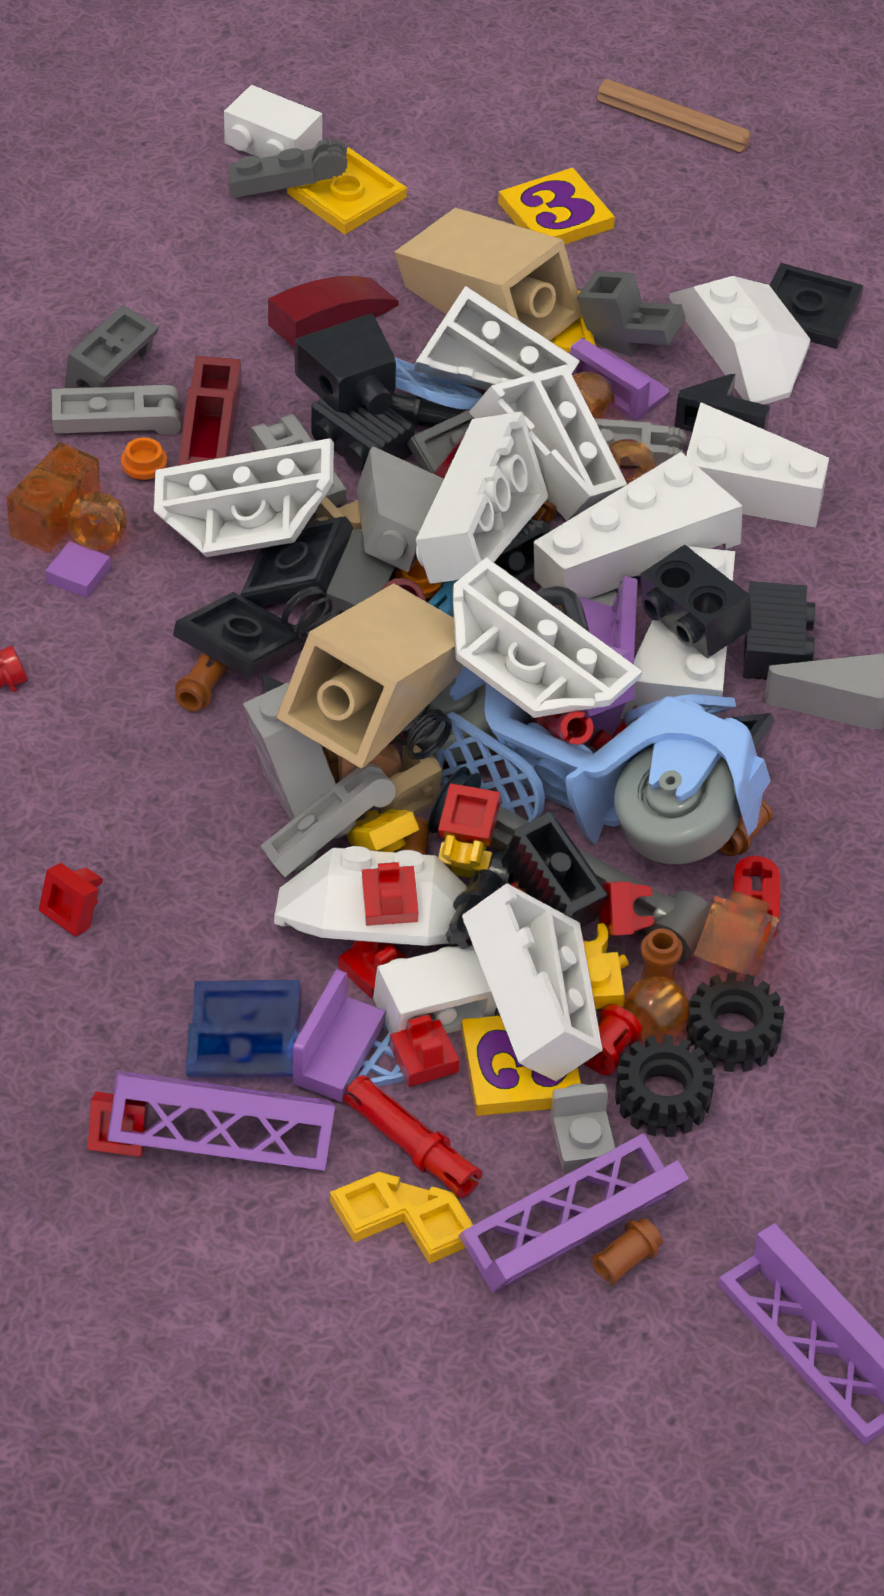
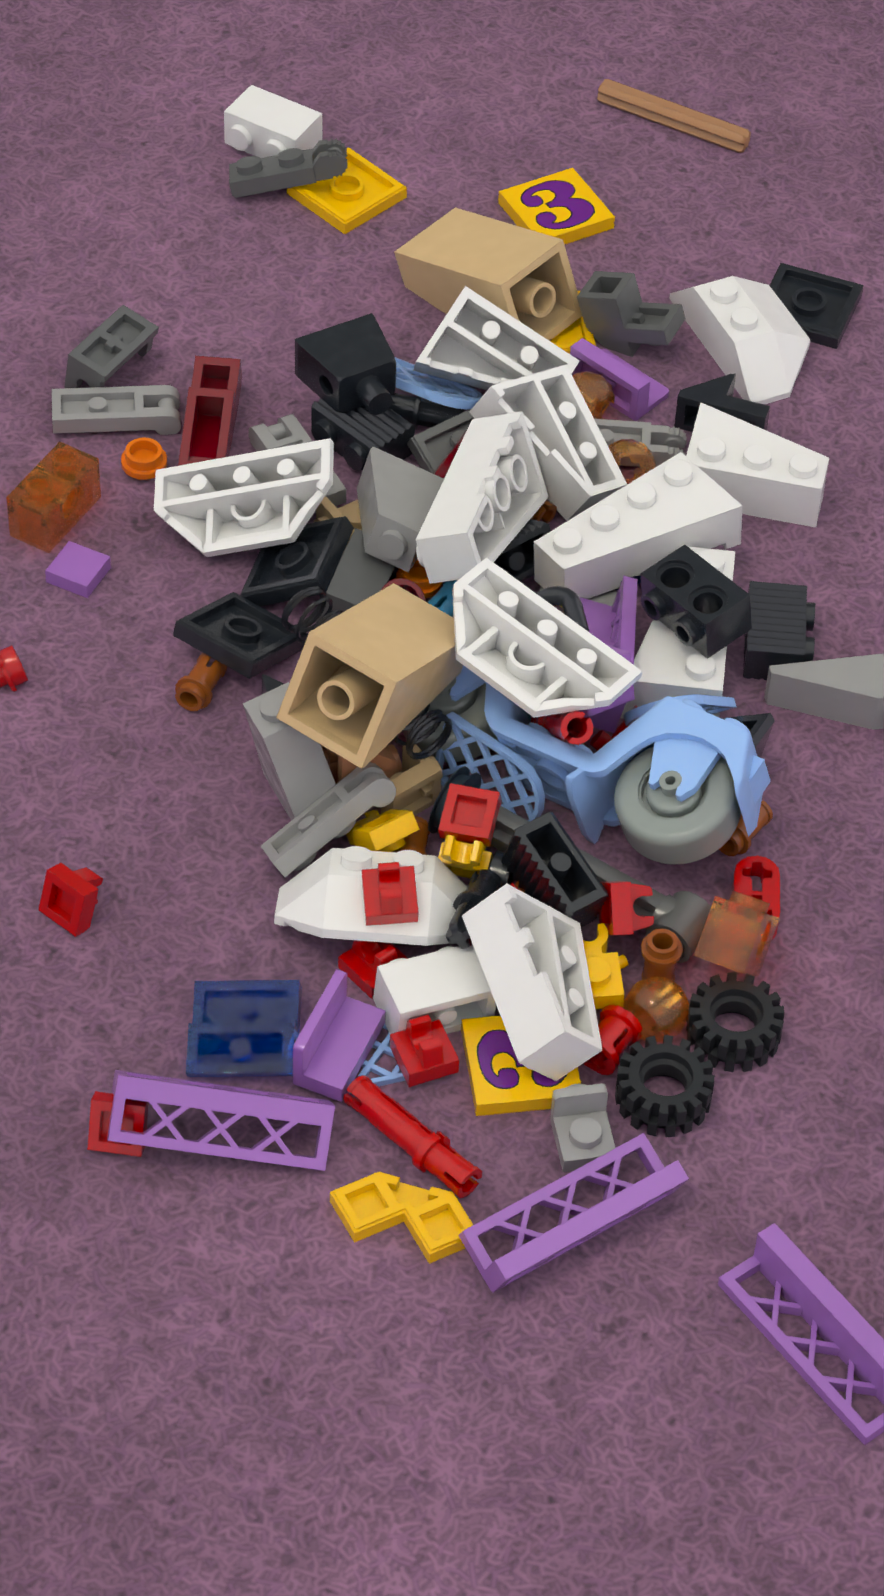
(99, 535): clear orange piece -> none
(326, 304): dark red slope -> none
(620, 1256): dark orange pin -> none

